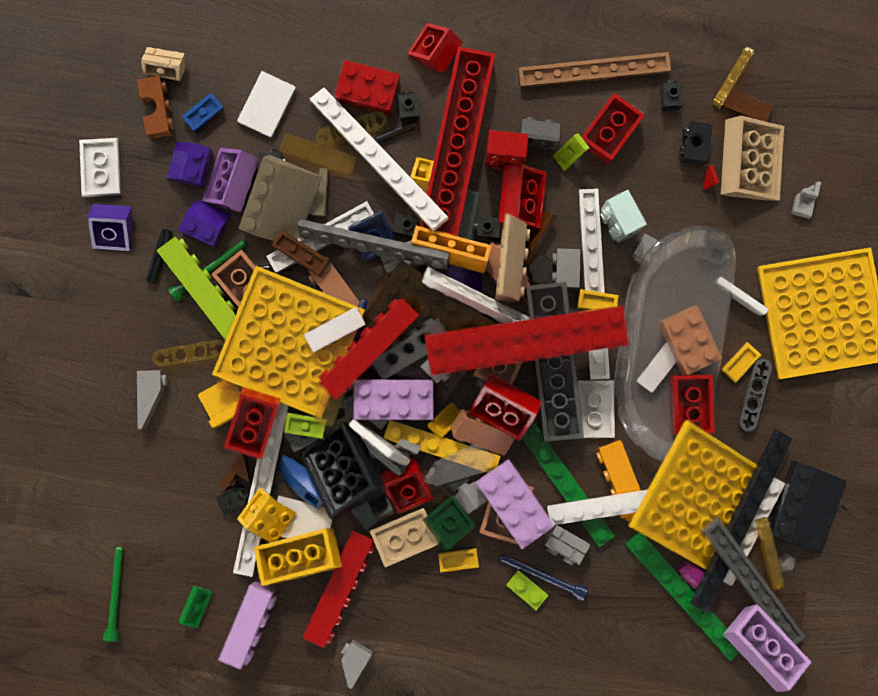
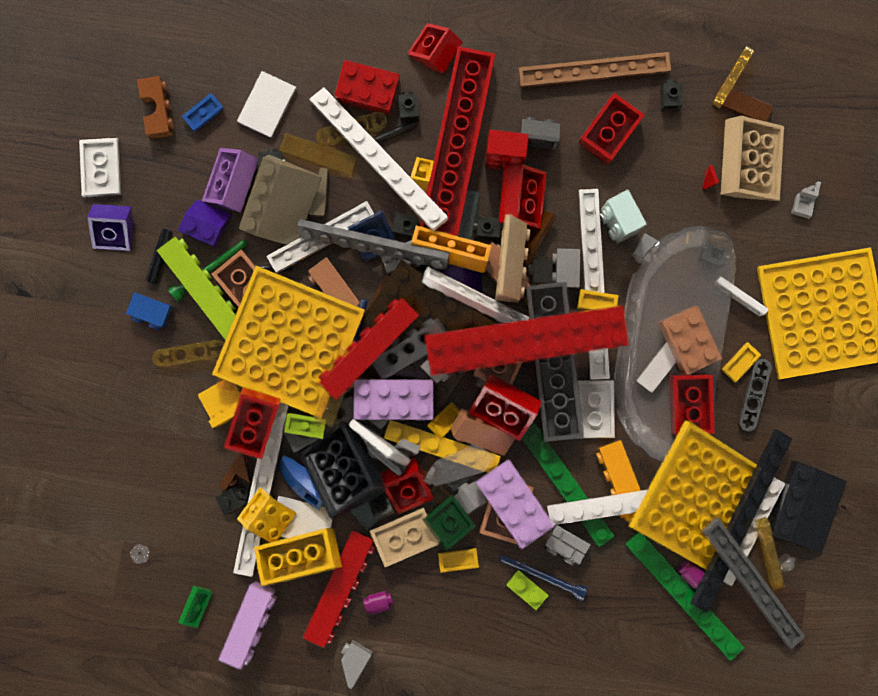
(112, 632): green piece -> none
(136, 557): none -> clear plate
(149, 392): light grey slope -> none
(150, 311): none -> blue brick
(163, 63): tan brick -> none
(190, 163): dark purple slope -> none
(300, 253): reddish brown tile -> none
(334, 329): white tile -> none
(378, 602): none -> magenta brick
(571, 151): lime plate -> none
(700, 132): black brick -> none
(767, 648): lavender brick -> none

